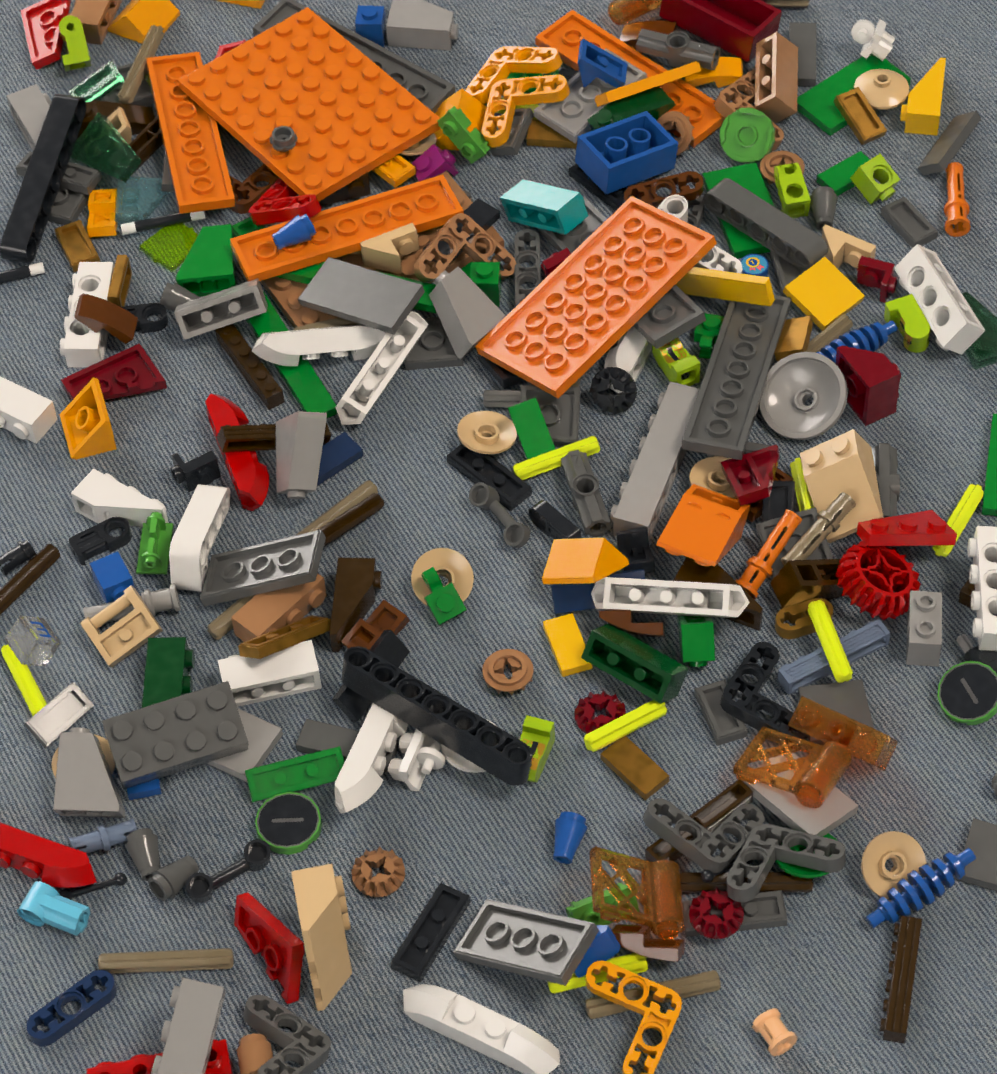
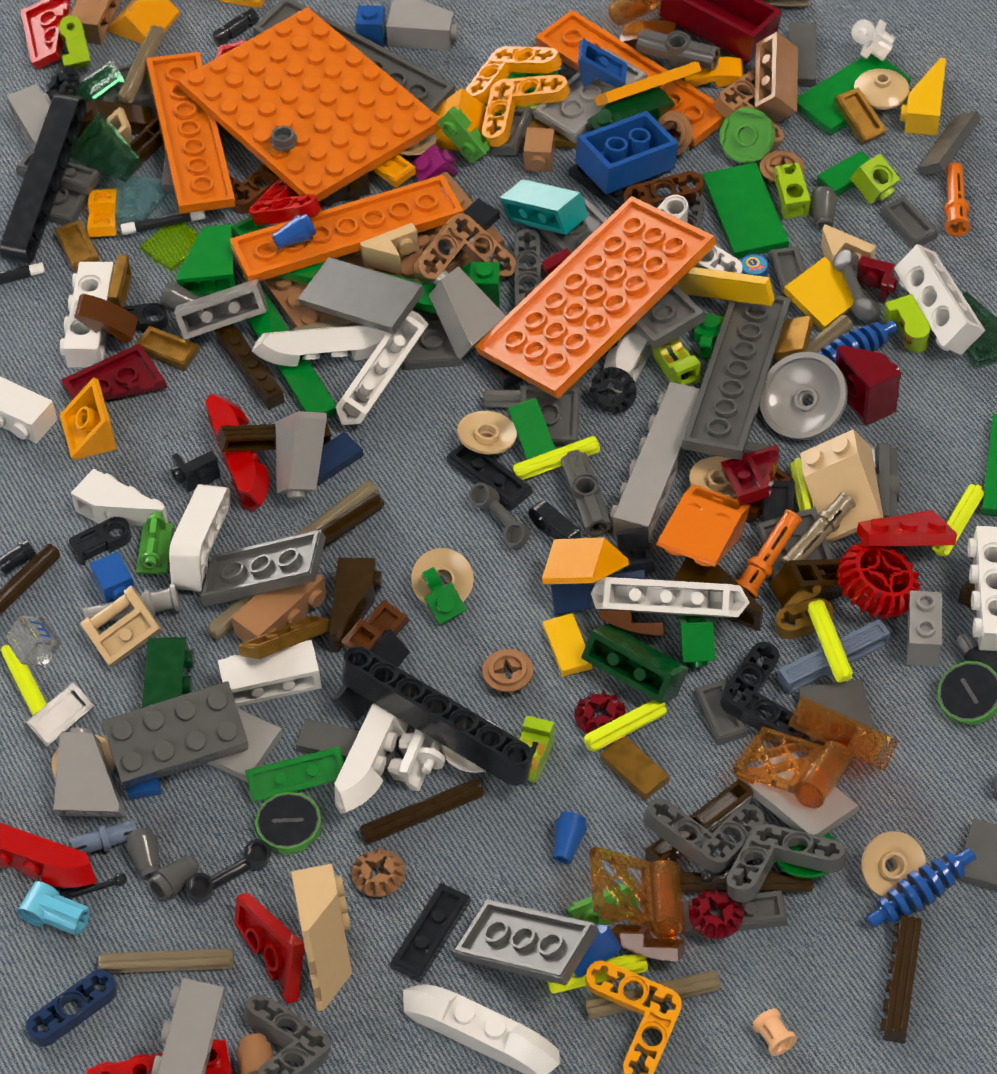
(64, 82): none -> black gear
(168, 348): none -> pearl gold tile
(235, 26): none -> black axle
(421, 811): none -> dark brown axle
(539, 149): none -> medium nougat brick
(765, 224): dark grey beam -> none
(863, 307): none -> dark grey bar

